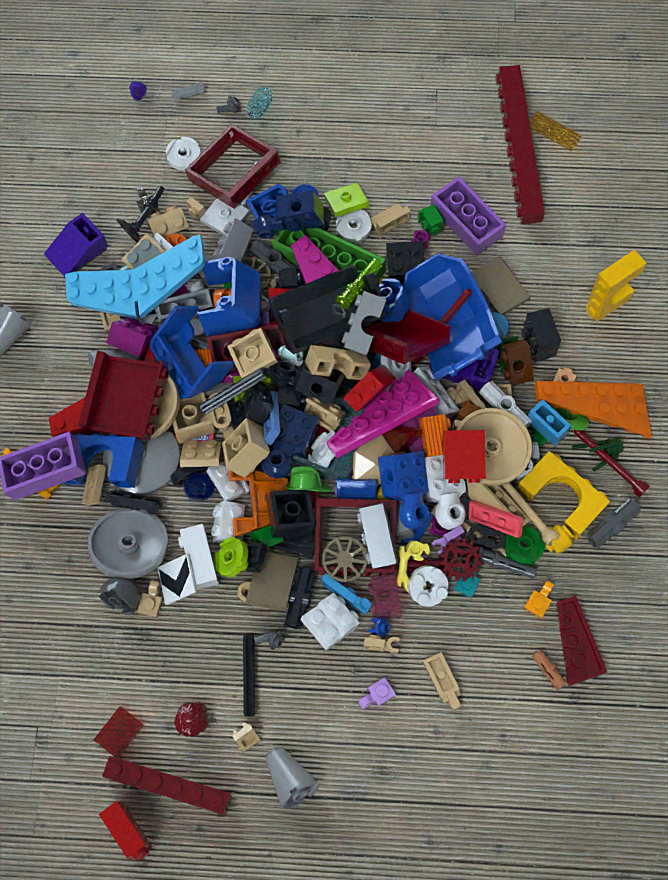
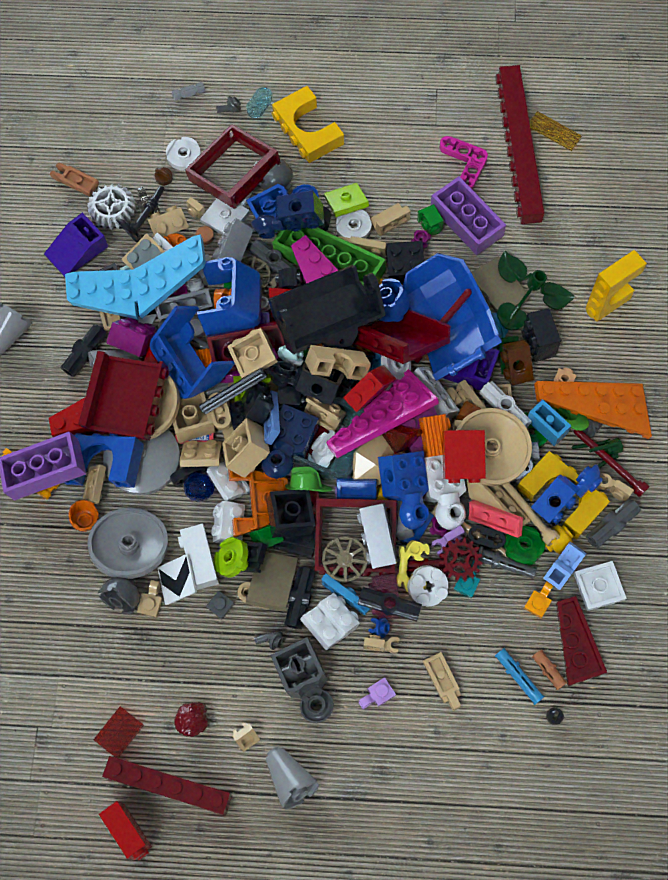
(75, 179): none -> nougat hinge
(81, 348): none -> black piece
(83, 515): none -> orange hair
(109, 202): none -> white gear
(134, 501): black plate -> none
(137, 88): dark purple tile -> none
(163, 176): none -> reddish brown tile
(206, 233): none -> nougat tile
(220, 605): none -> dark grey plate
(248, 676): black axle -> none
(278, 175): none -> dark grey cylinder
(304, 679): none -> dark grey brick
(310, 144): none -> yellow arch
(353, 289): clear neon green pin -> none
(368, 305): light grey arch -> none
(375, 247): none -> tan hinge
(403, 608): none -> black piece
(472, 162): none -> dark pink beam
(513, 269): none -> dark green plant
(519, 676): none -> dark azure pin
(550, 714): none -> black hinge
(565, 565): none -> light blue brick
(567, 492): none -> blue brick
(593, 427): none -> dark grey plate
(599, 585): none -> white plate
(617, 488): none -> tan plate

